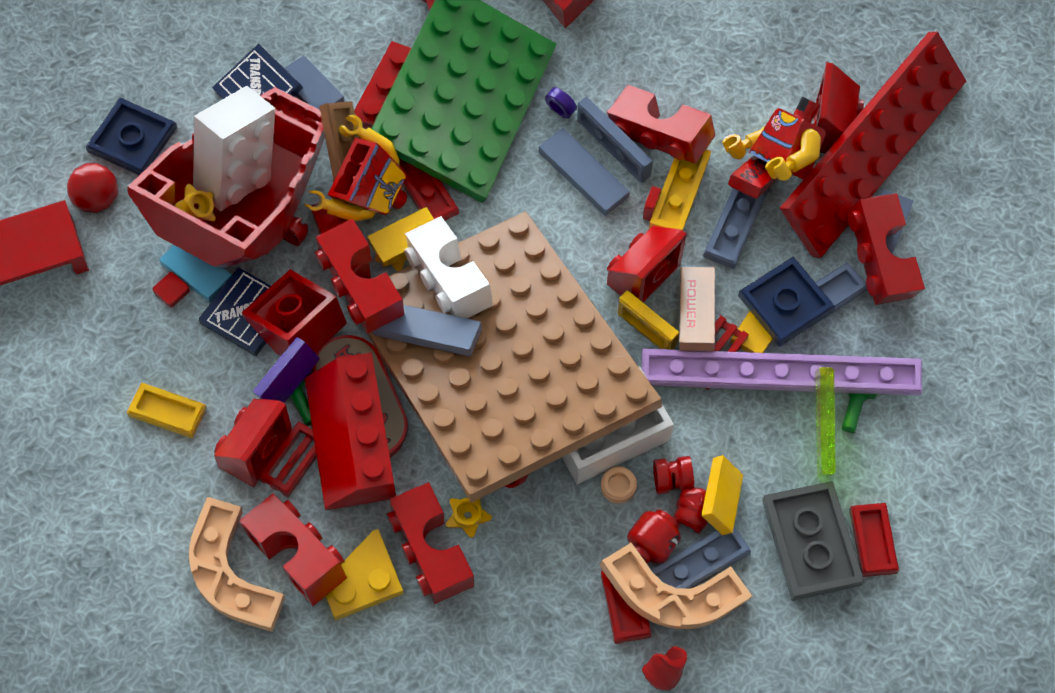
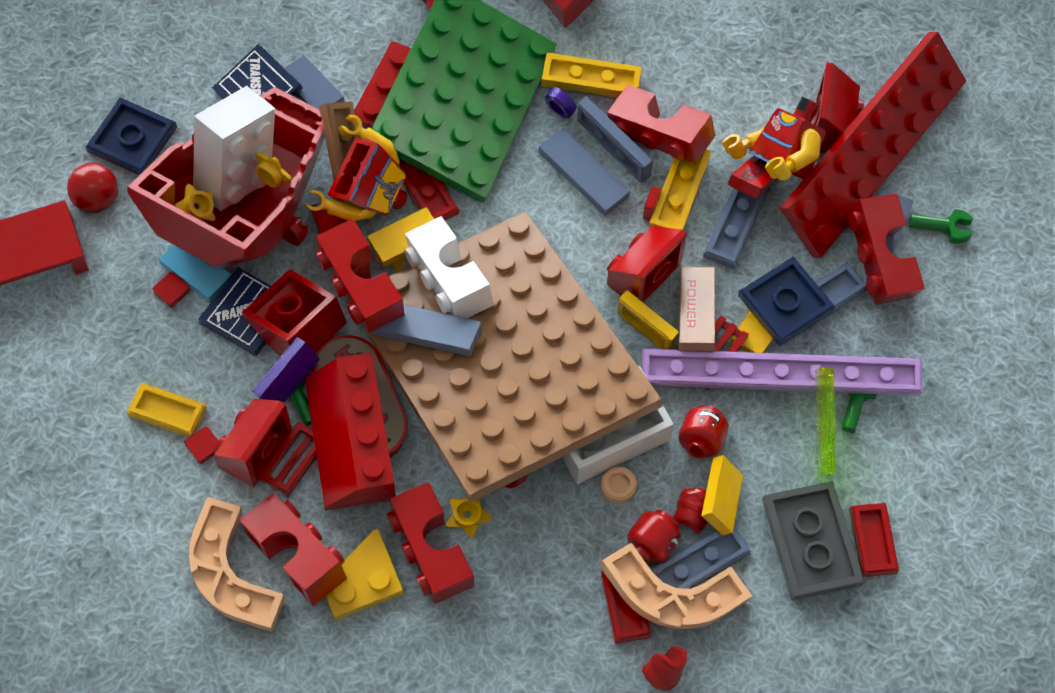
(202, 445): none -> red piece
(270, 171): none -> yellow plate
(588, 75): none -> yellow plate
(673, 474): red wheel -> none
(703, 432): none -> red head
(945, 225): none -> green bar

